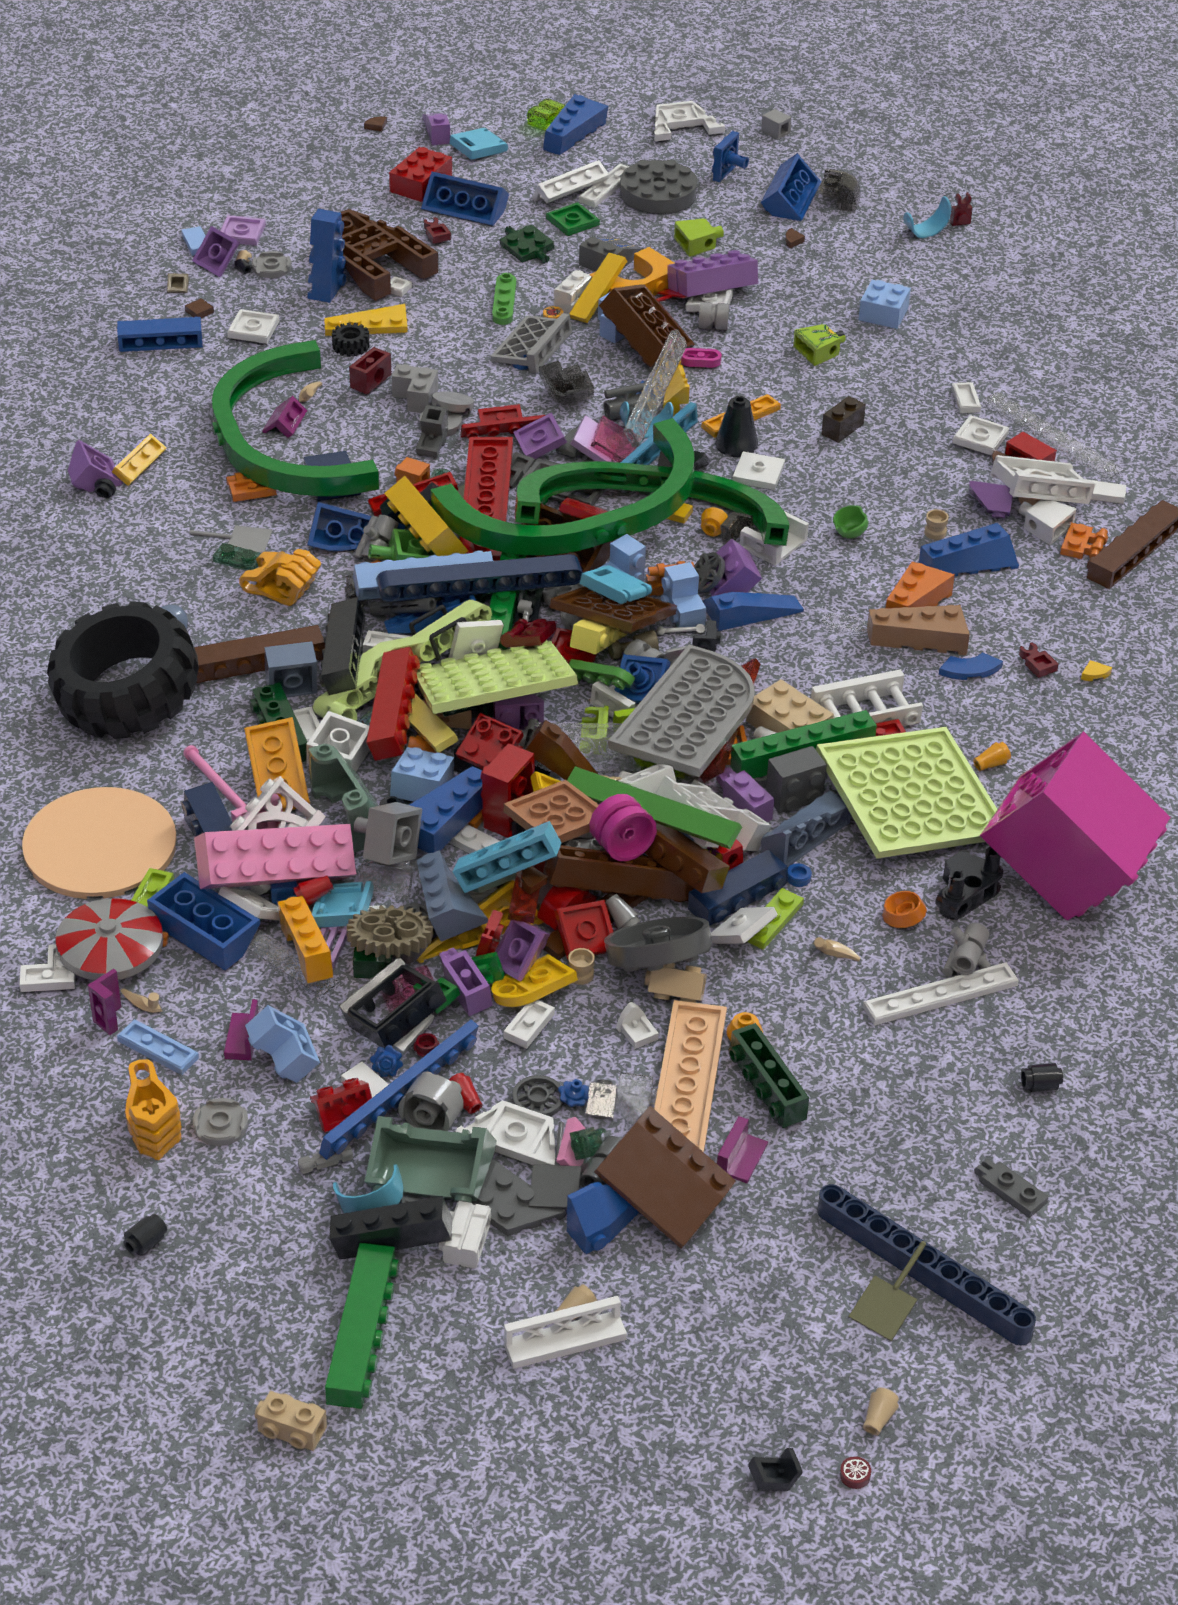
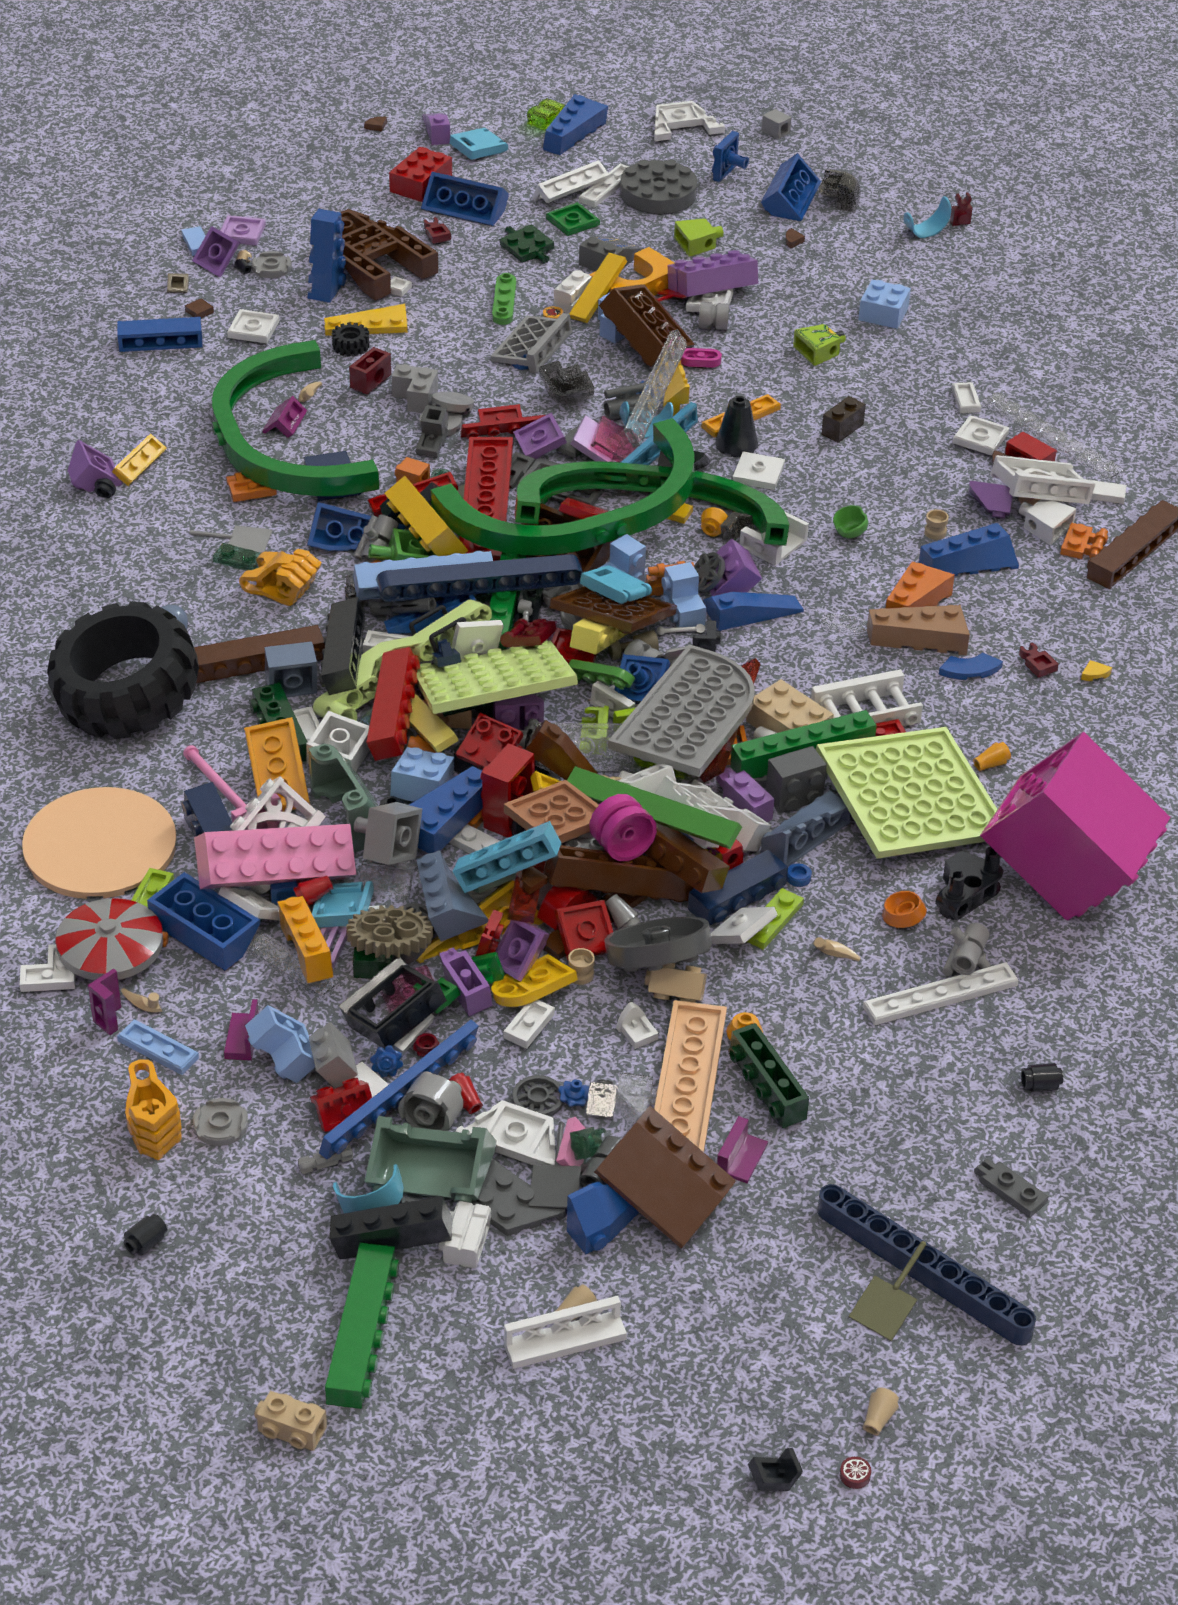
(332, 1055): none -> light grey brick
(445, 655): none -> dark blue tile

